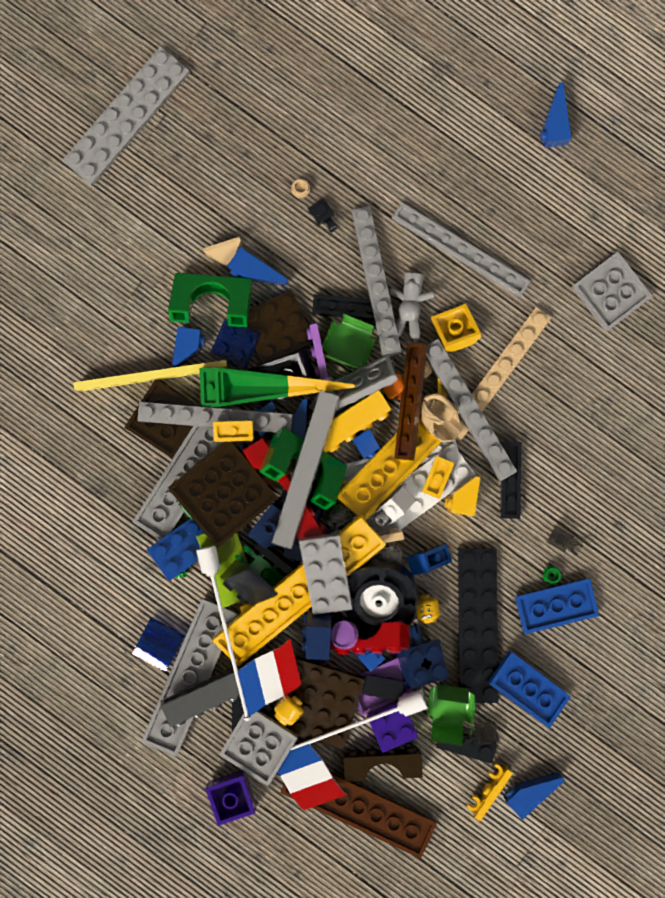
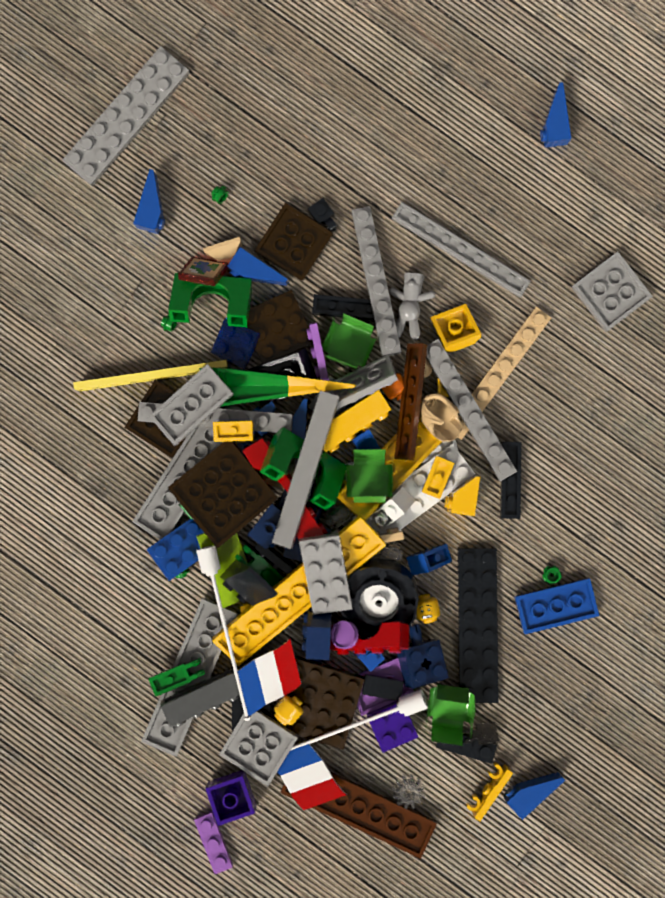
(150, 212): none -> blue slope
(158, 644): clear blue slope -> none
(167, 325): none -> green plate
(174, 677): none -> green hinge
(187, 345): blue slope -> none
(191, 405): none -> light grey plate
(203, 271): none -> tile
(213, 842): none -> medium lavender plate
(219, 194): none -> green plate
(293, 242): none -> dark brown plate
(300, 188): tan plate -> none
(359, 763): dark brown arch -> none
(369, 477): none -> bright green piece
(414, 786): none -> clear gear
(529, 689): blue plate -> none
(562, 540): clear smoke plate -> none

